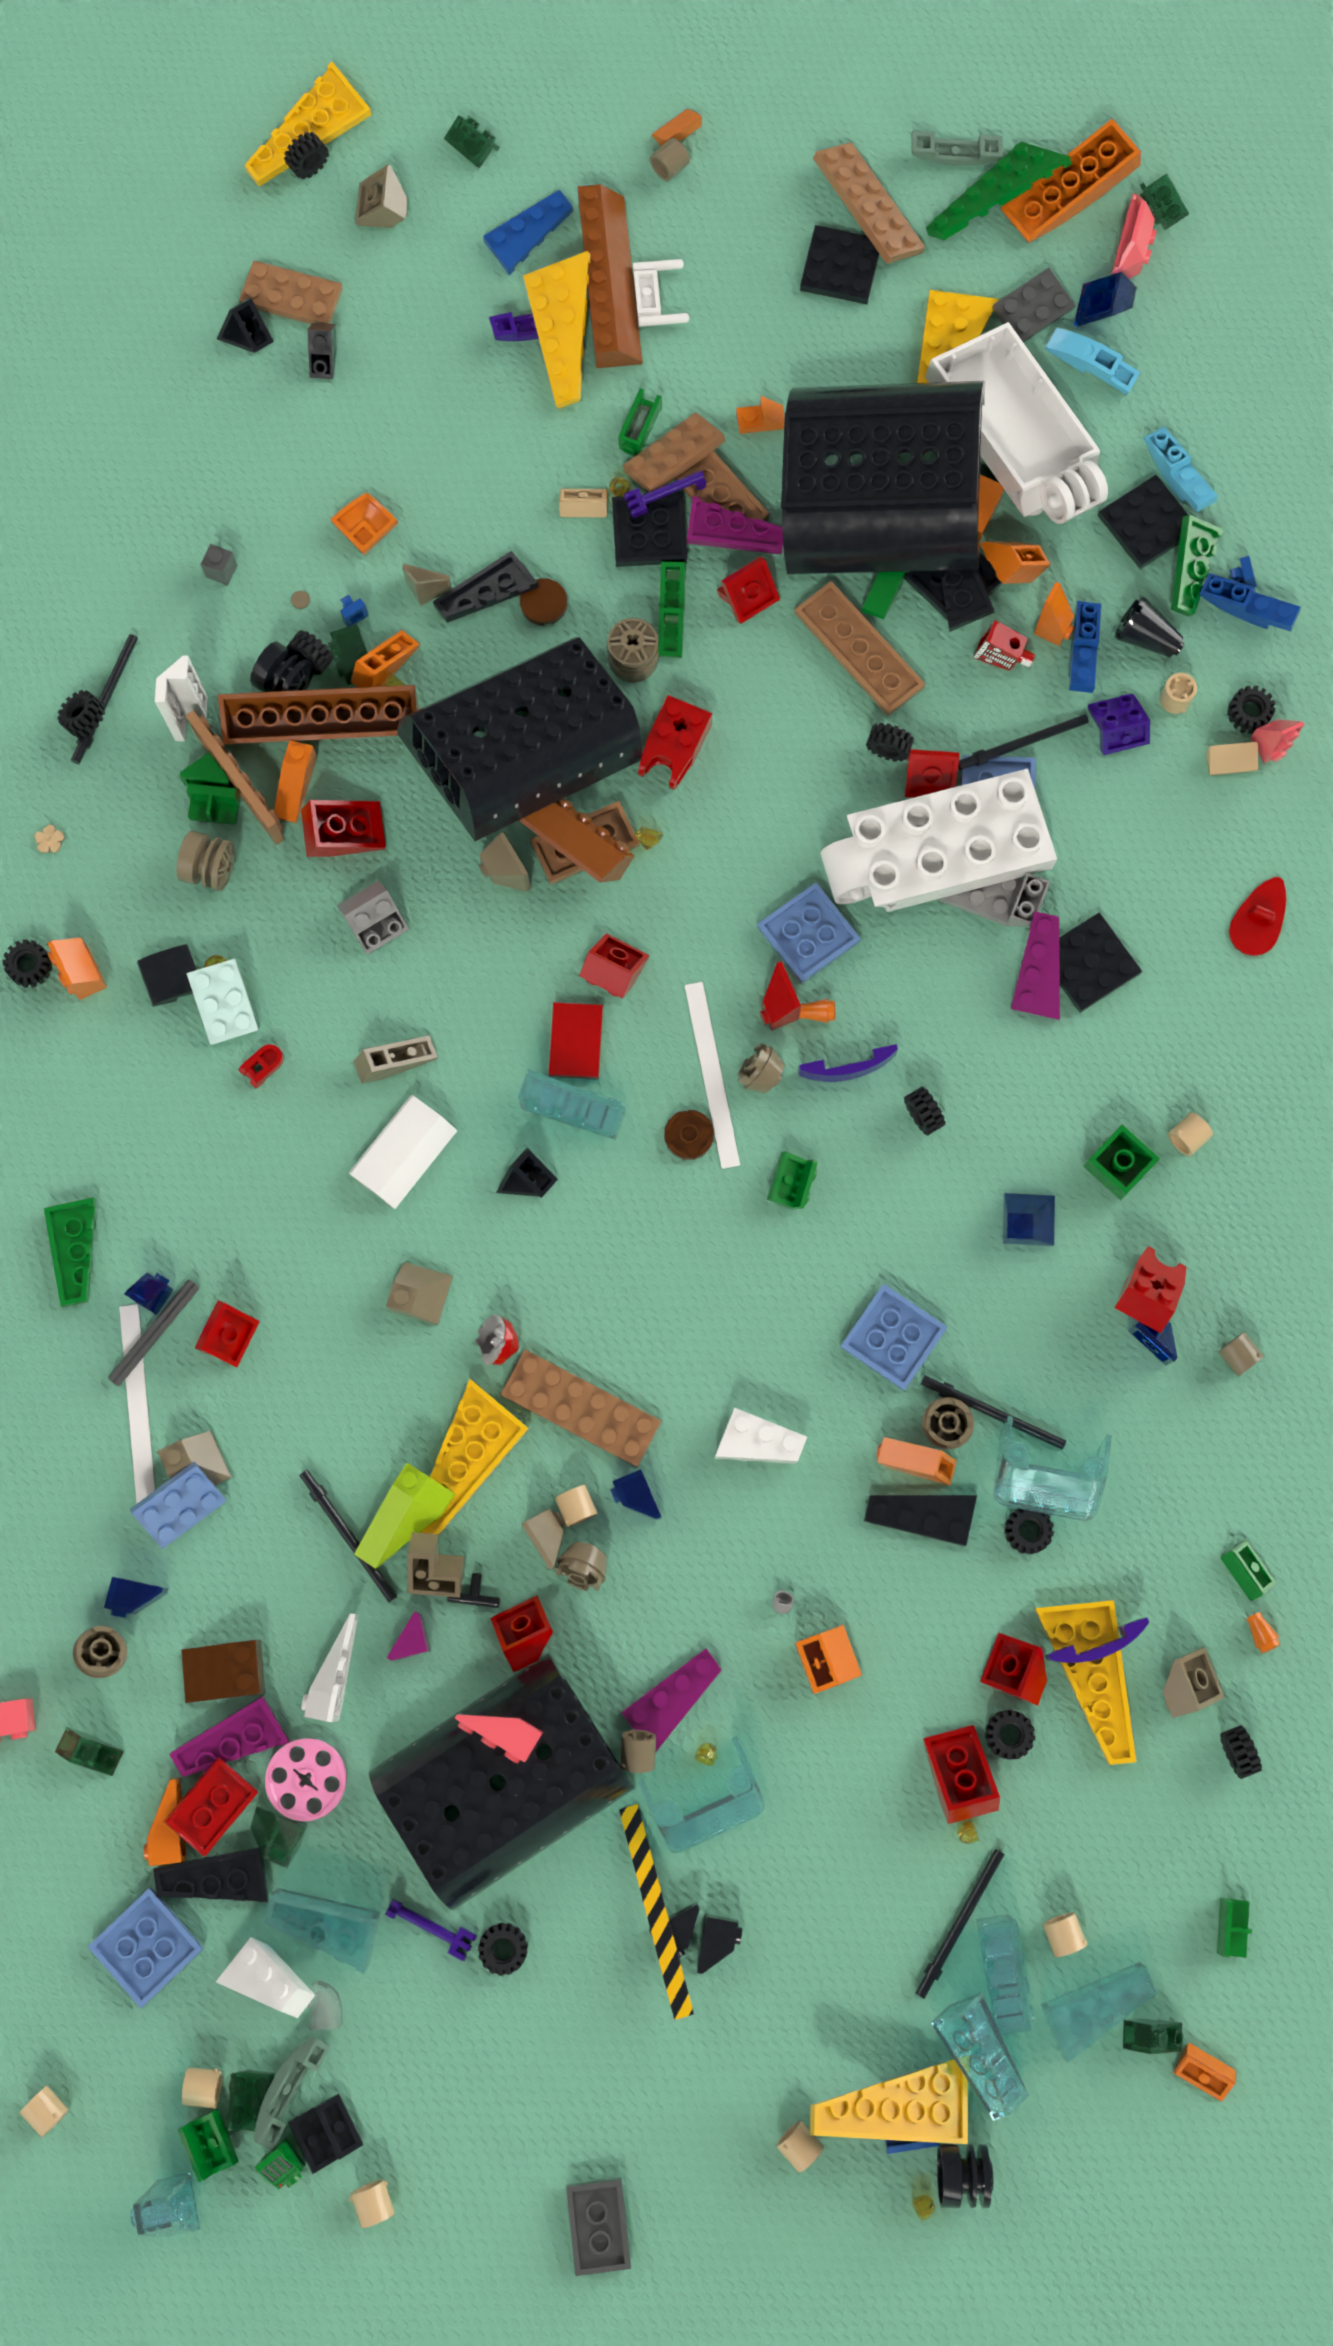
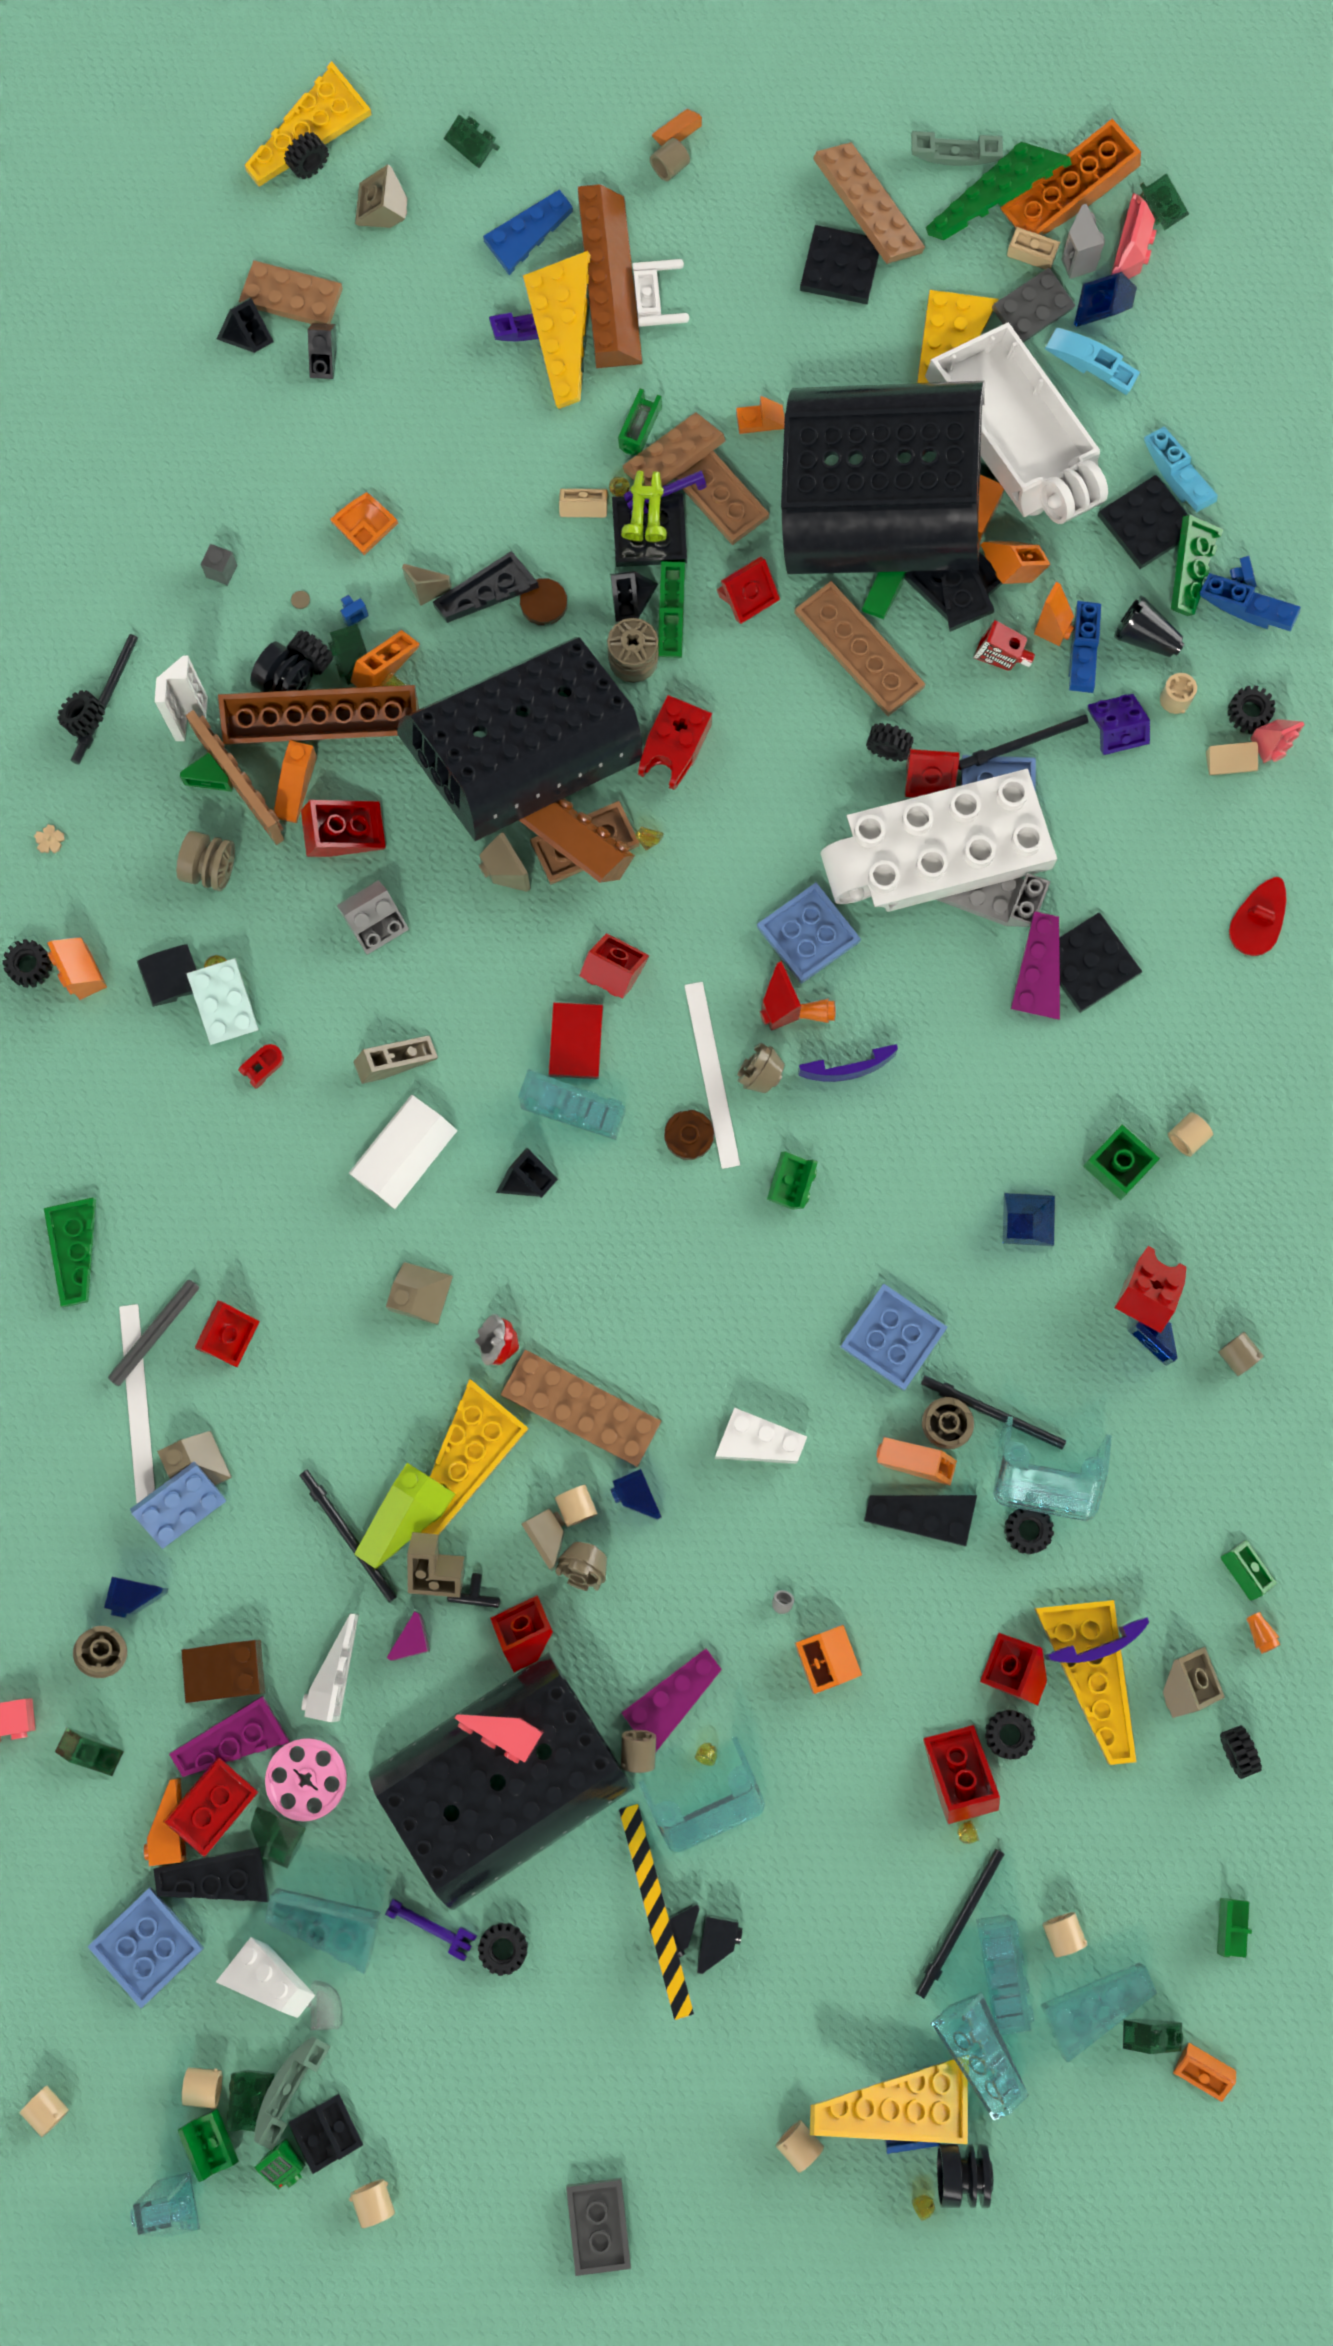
(150, 1292): clear blue slope -> none
(213, 804): green panel -> none
(630, 594): none -> black slope
(634, 530): none -> lime piece
(726, 529): magenta wing -> none
(924, 1111): black tyre -> none
(1033, 248): none -> tan slope
(1083, 245): none -> light grey slope

